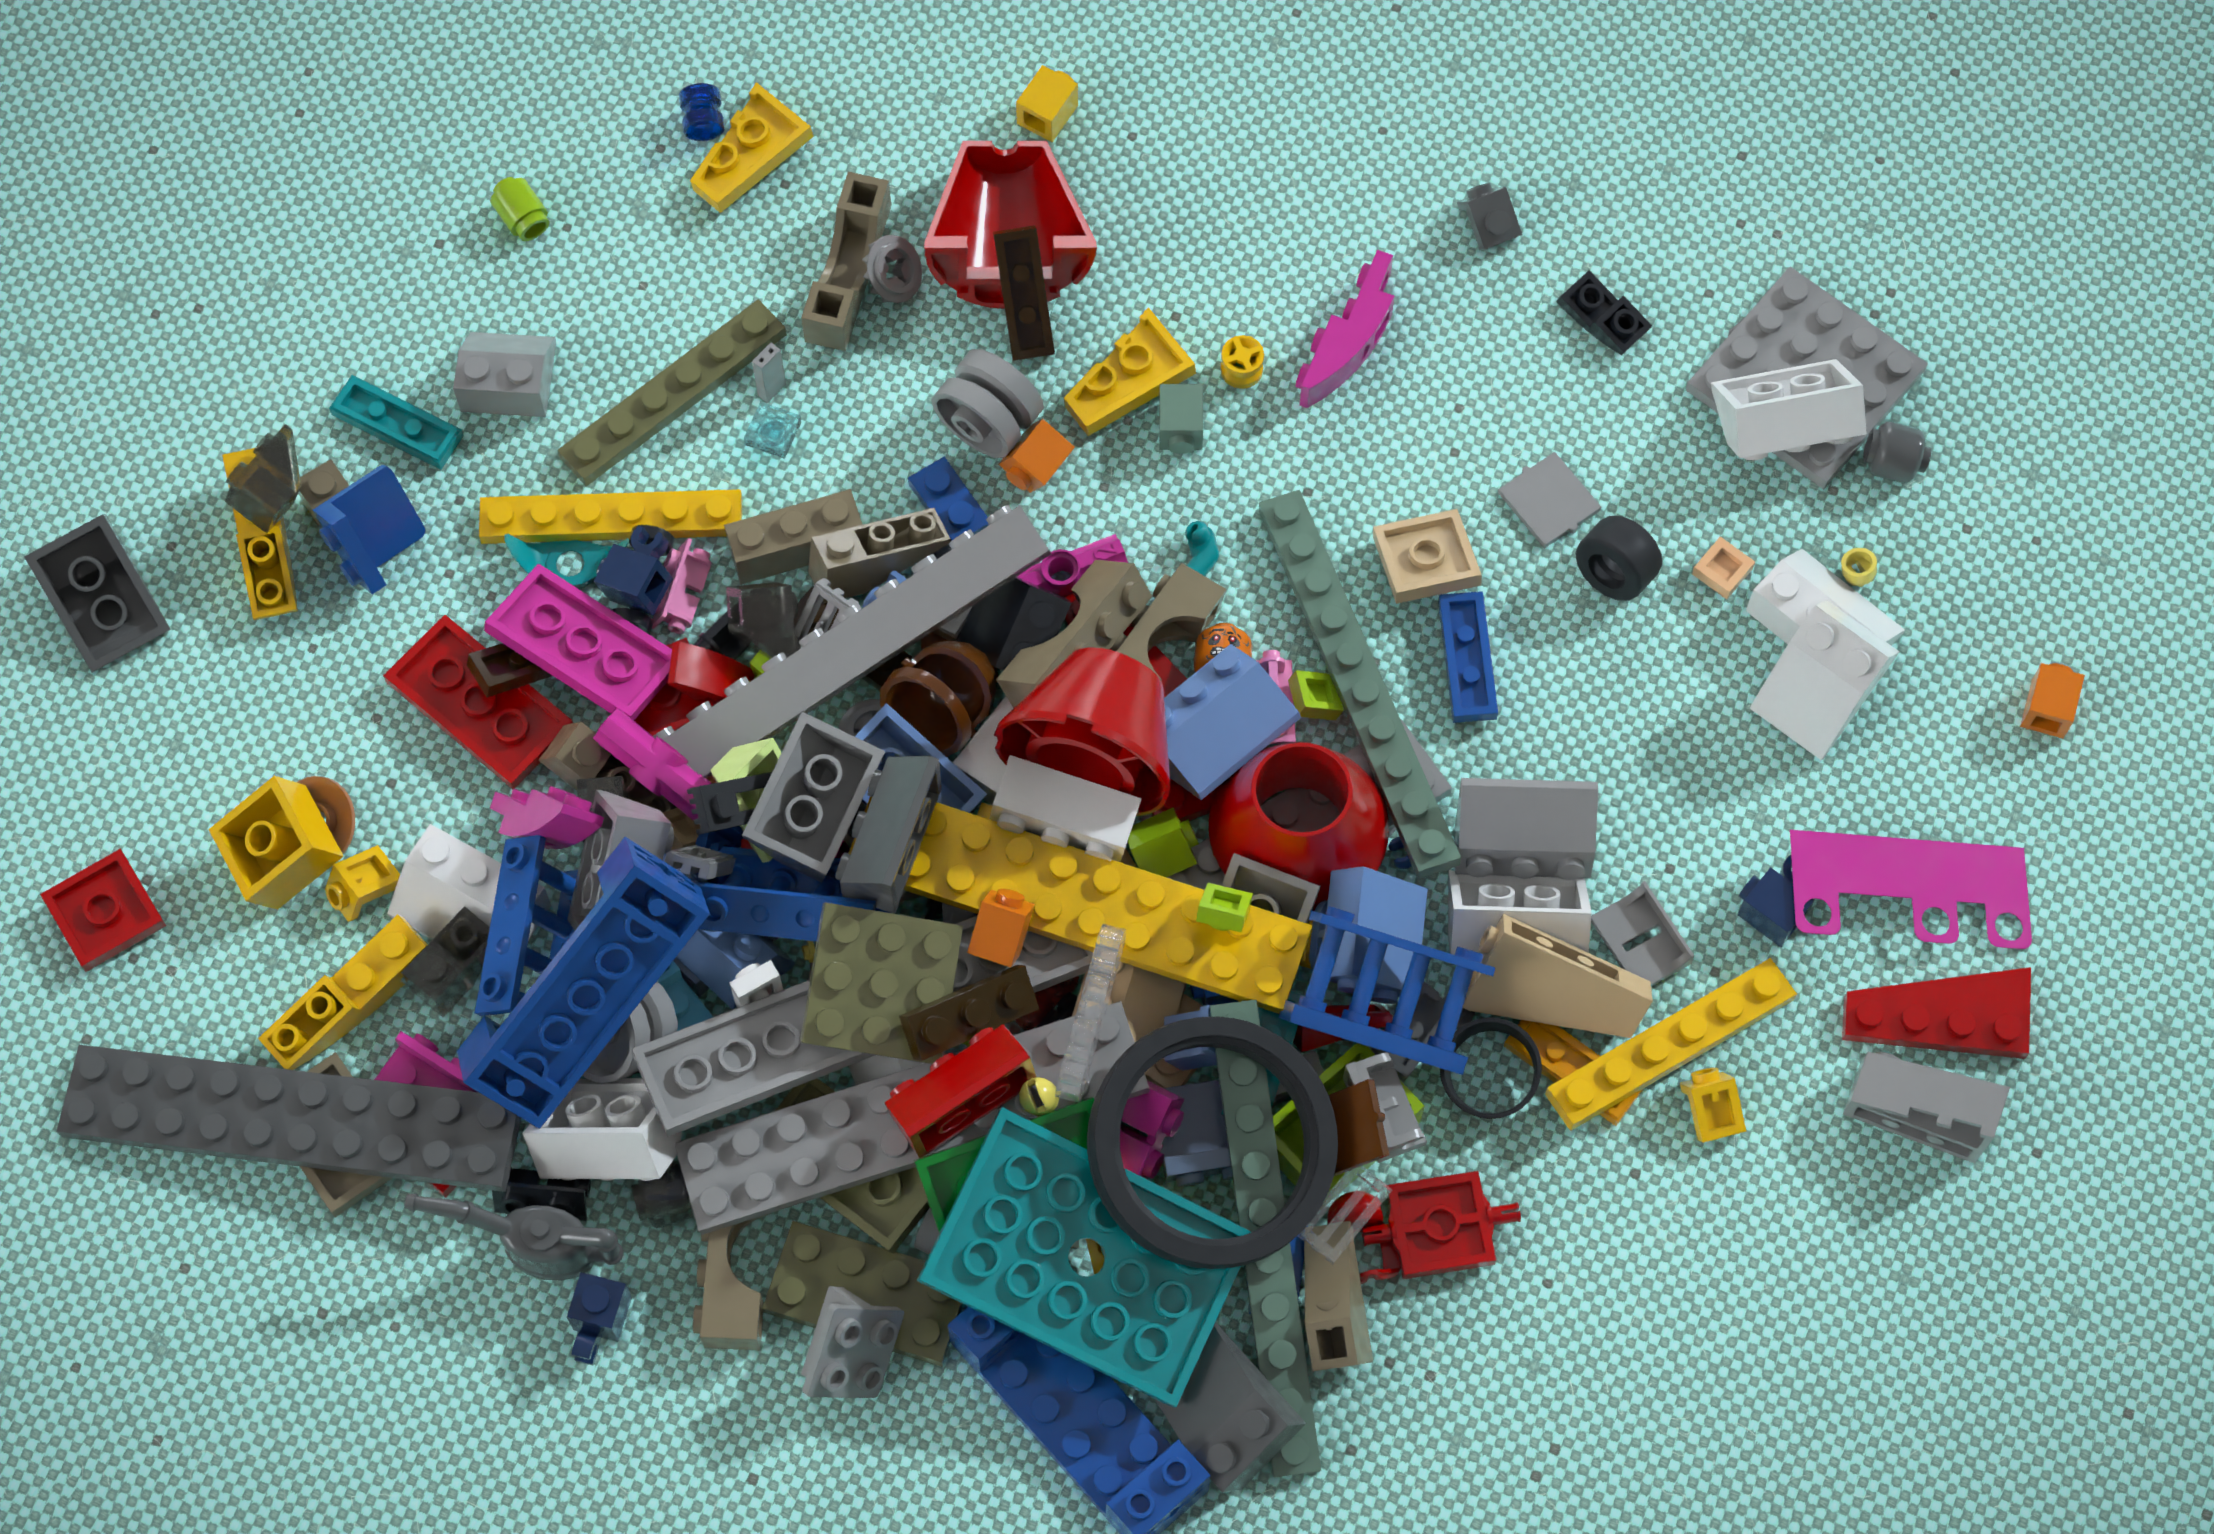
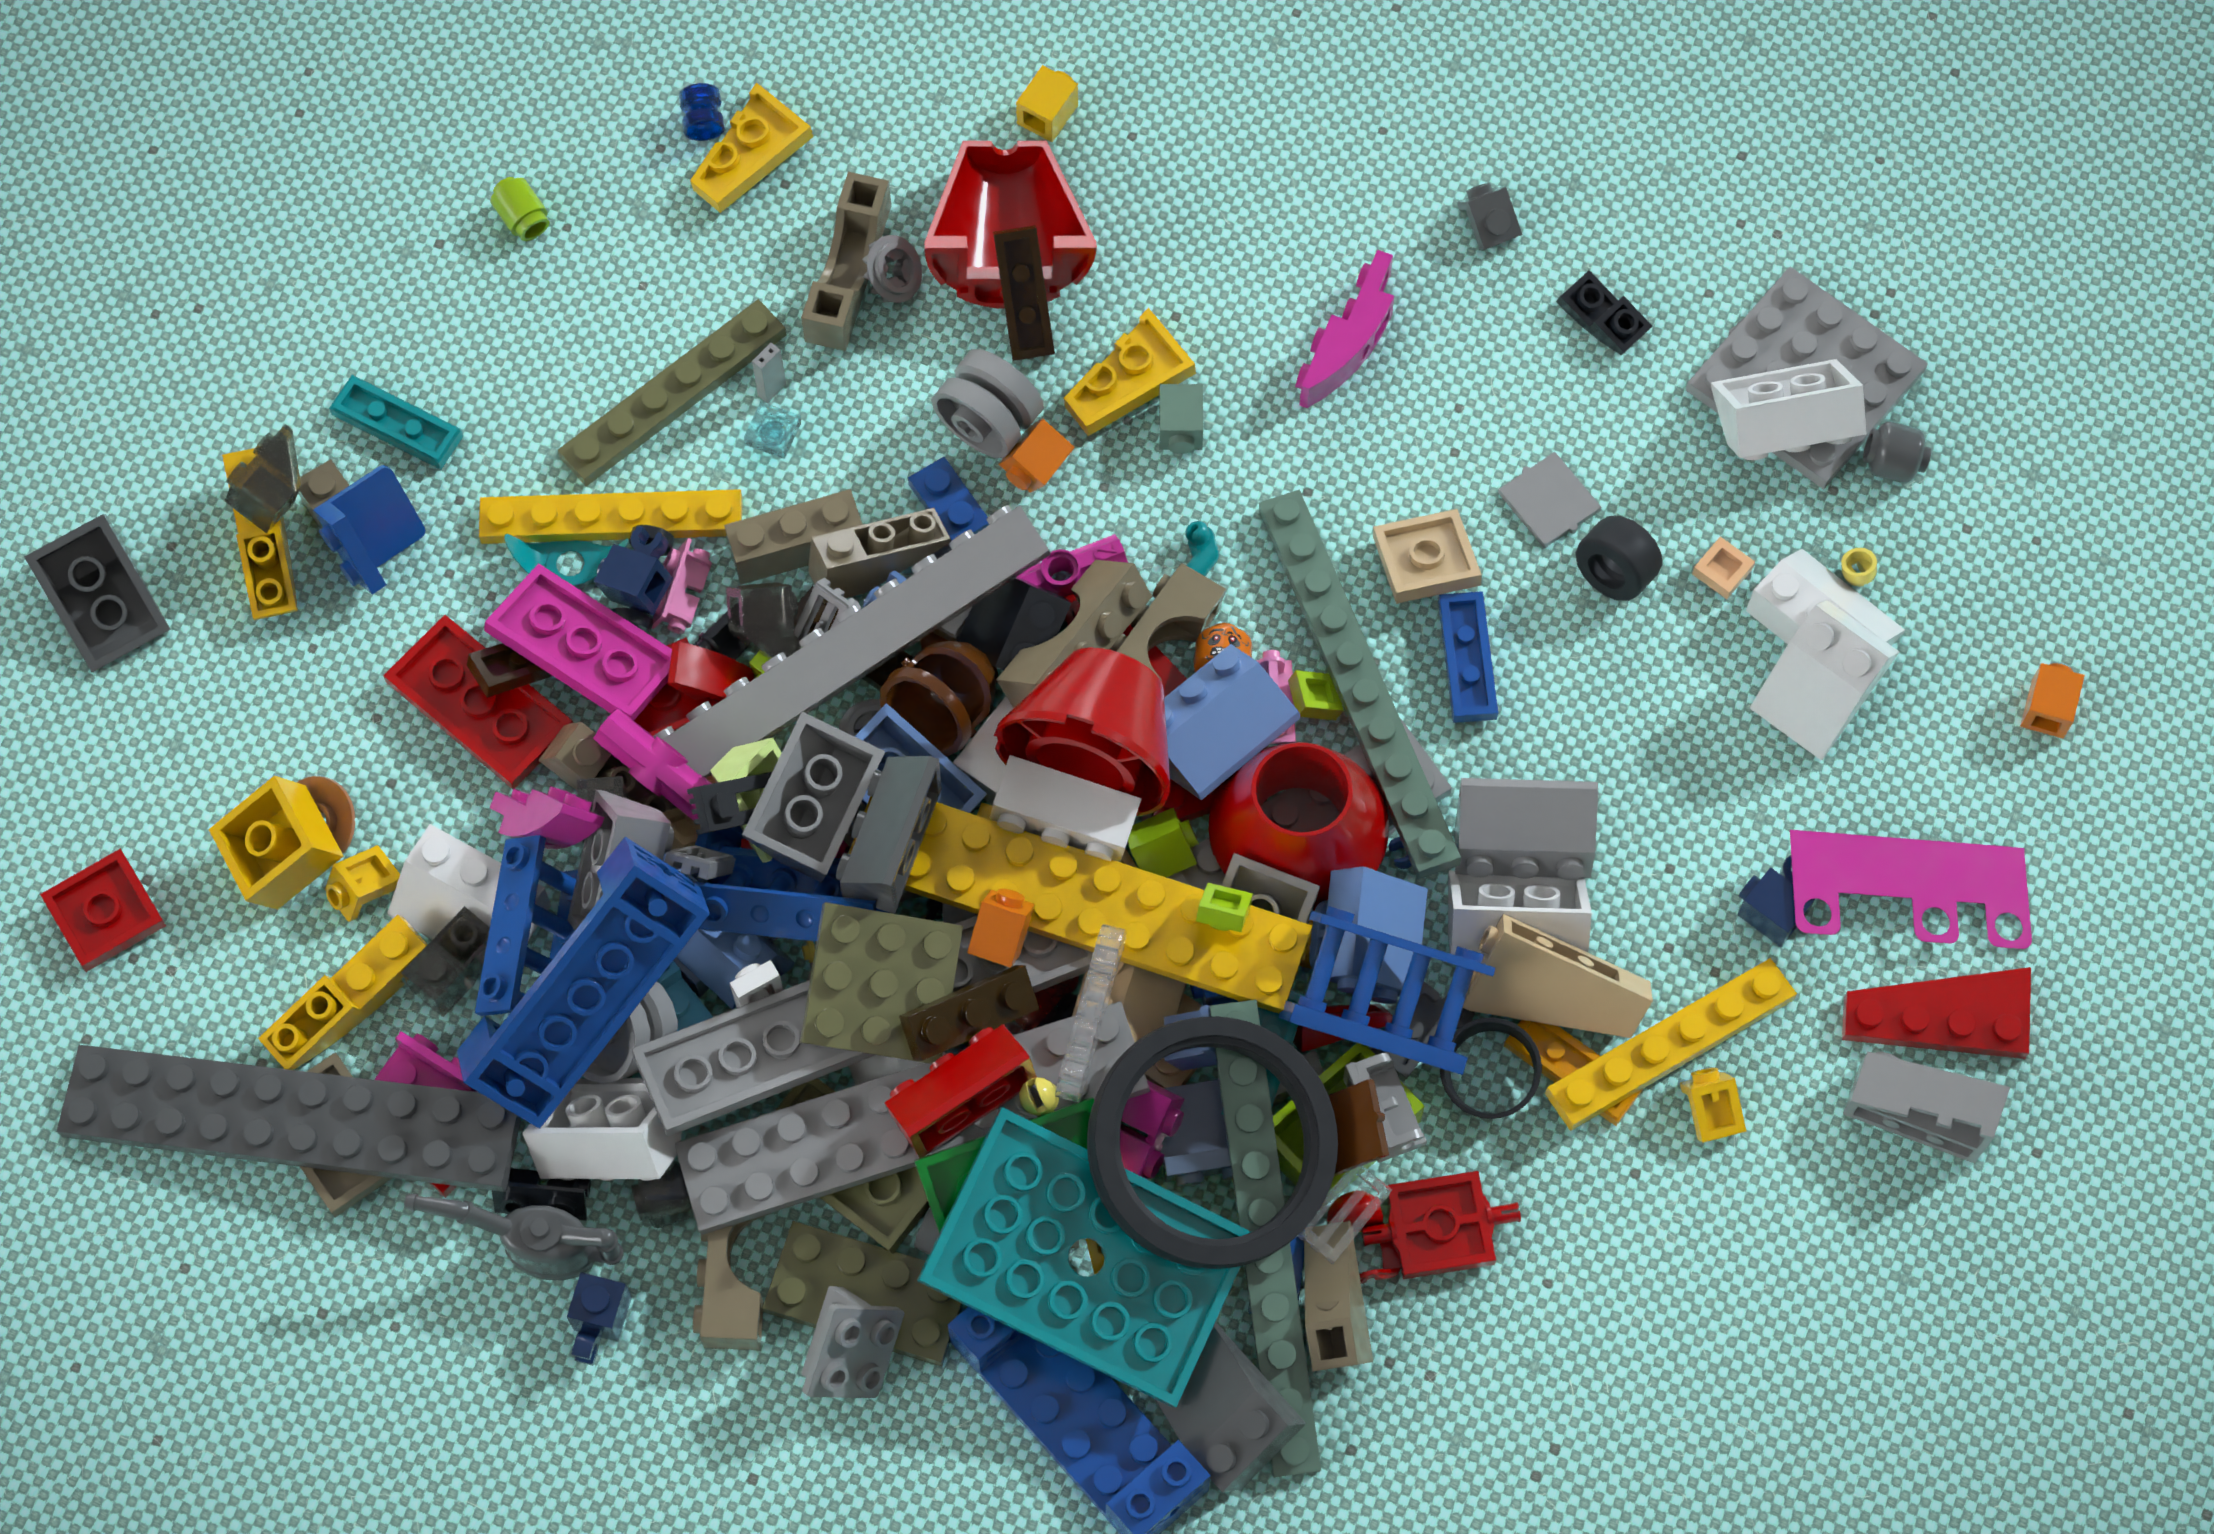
(504, 374): light grey slope -> none
(1244, 351): yellow wheel -> none
(1634, 917): light grey piece -> none

